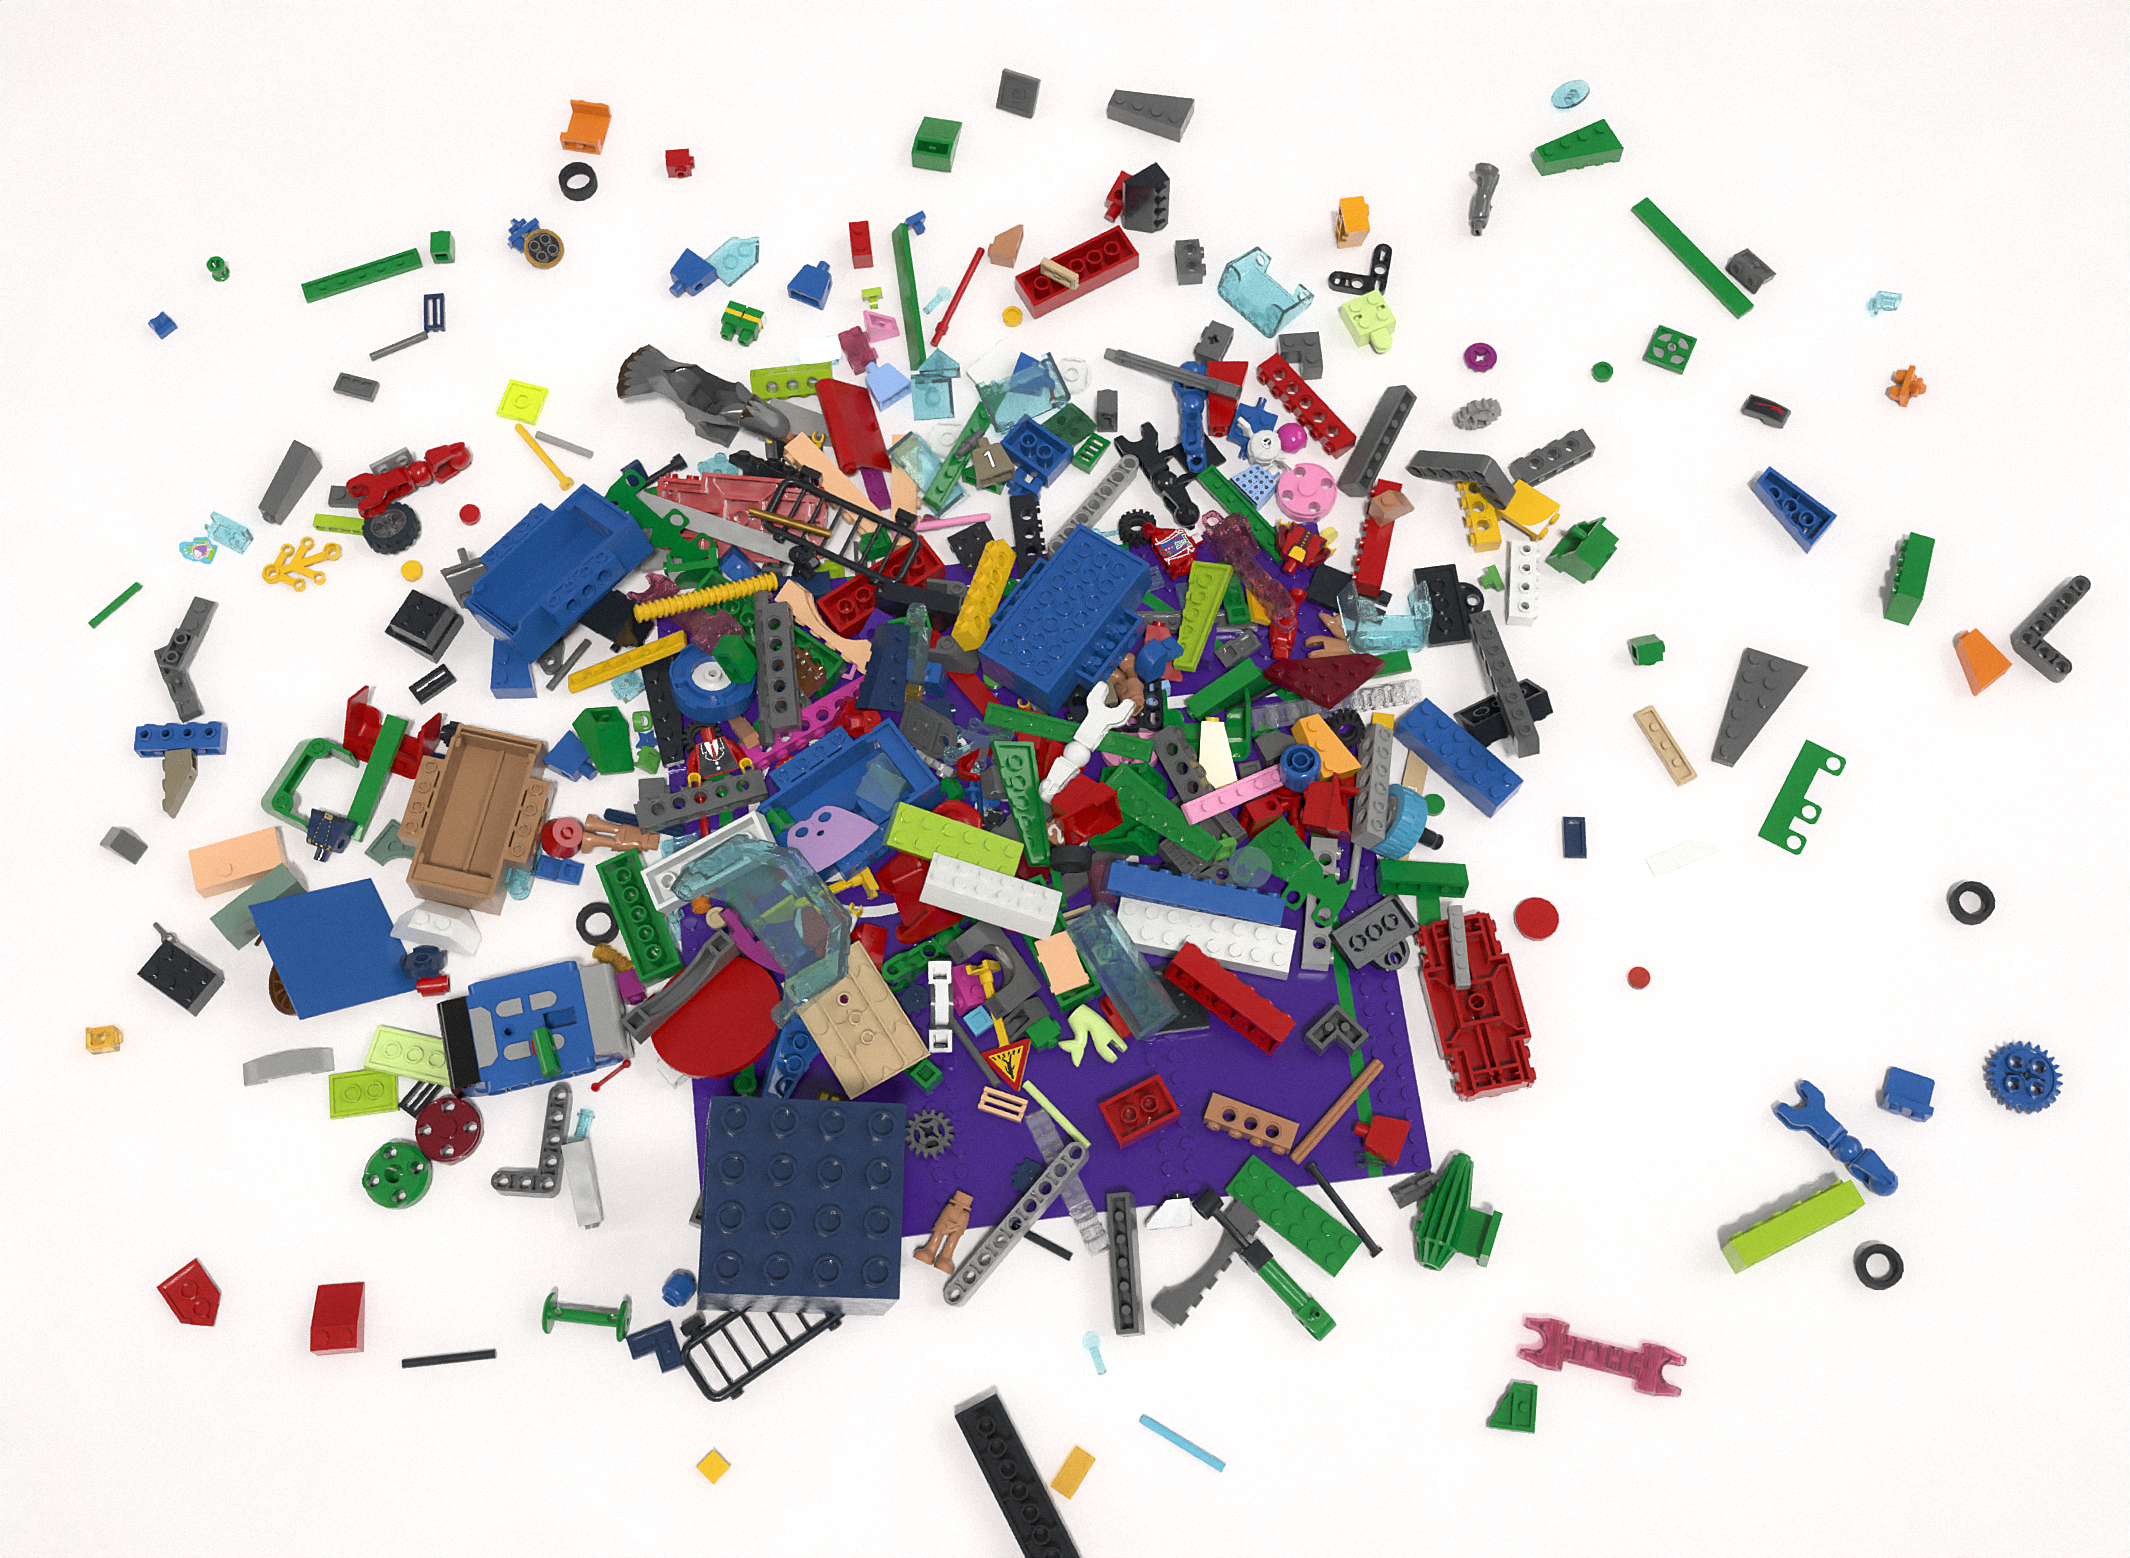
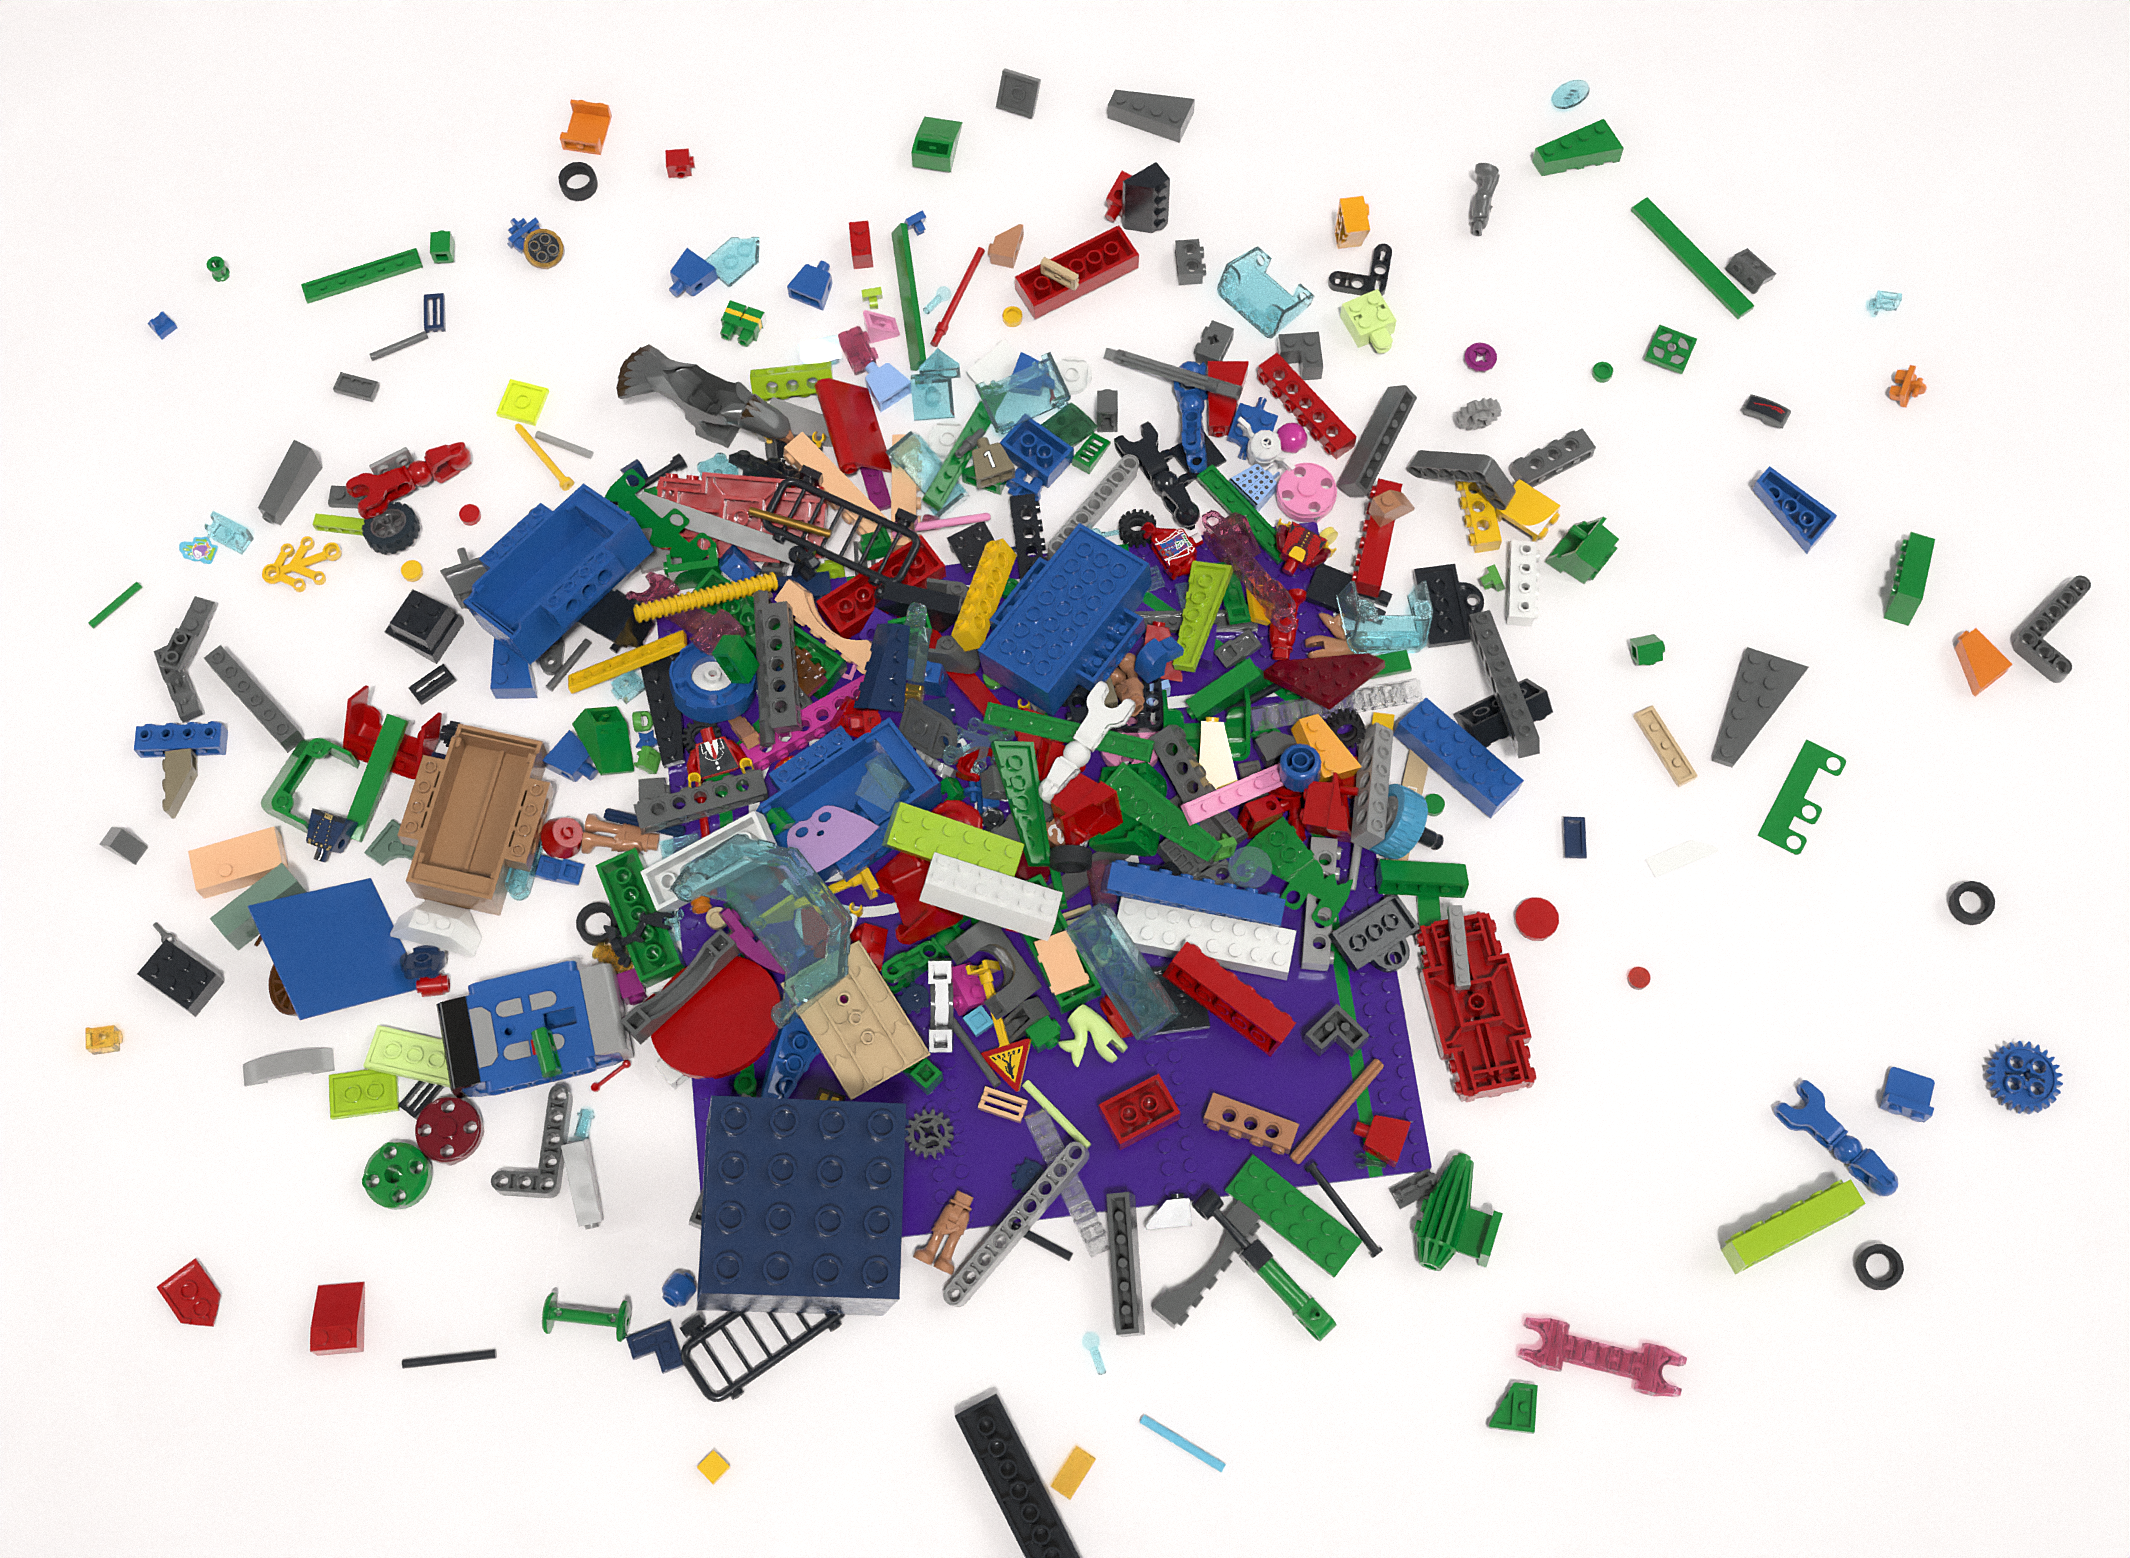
(253, 698): none -> dark grey brick
(618, 945): none -> black piece

